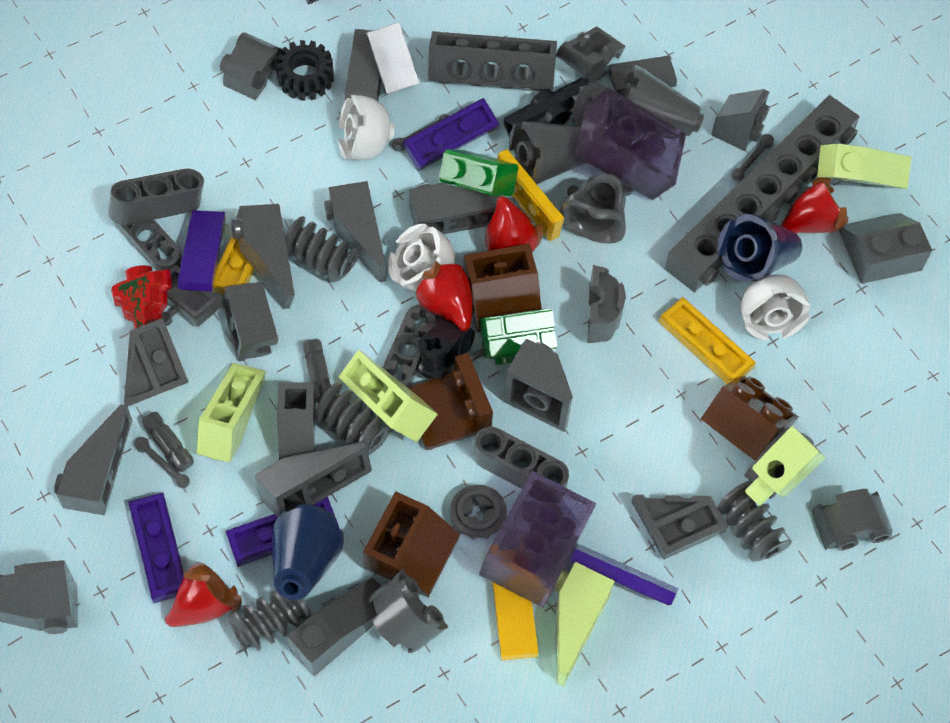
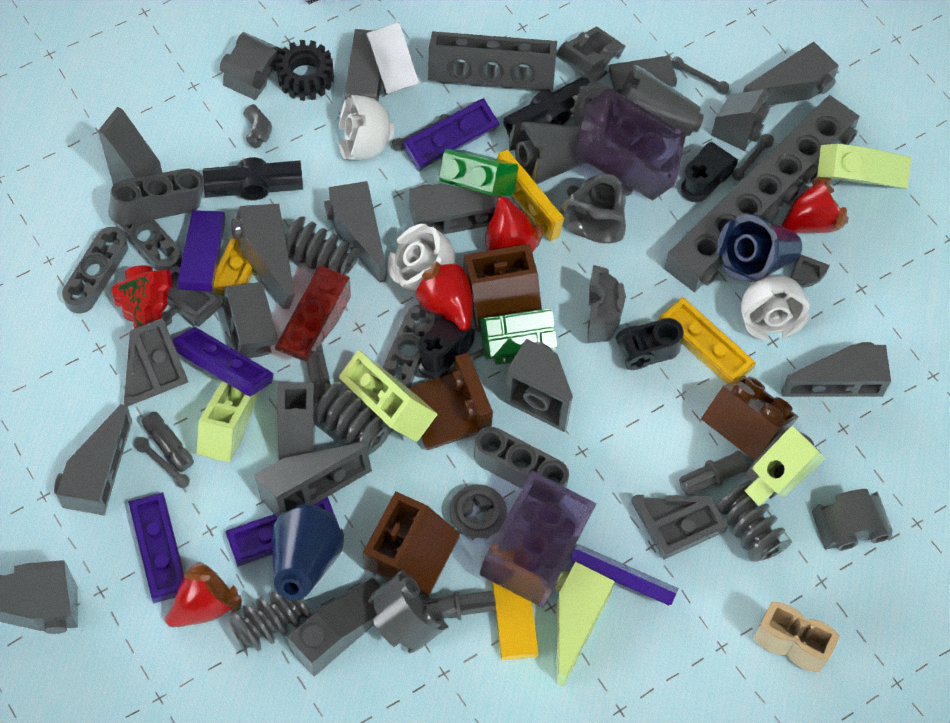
(95, 284): none -> dark grey beam
(125, 149): none -> dark grey slope
(222, 361): none -> dark purple tile
(252, 178): none -> black piece
(260, 128): none -> dark grey arm
(315, 314): none -> clear red slope
(457, 605): none -> dark grey axle
(644, 346): none -> black piece
(678, 64): none -> dark grey hinge
(707, 172): none -> black piece
(713, 473): none -> dark grey axle
(798, 76): none -> dark grey slope
(803, 640): none -> tan brick
(808, 271): none -> dark grey tile
(851, 372): none -> dark grey slope
(886, 247): dark grey slope -> none

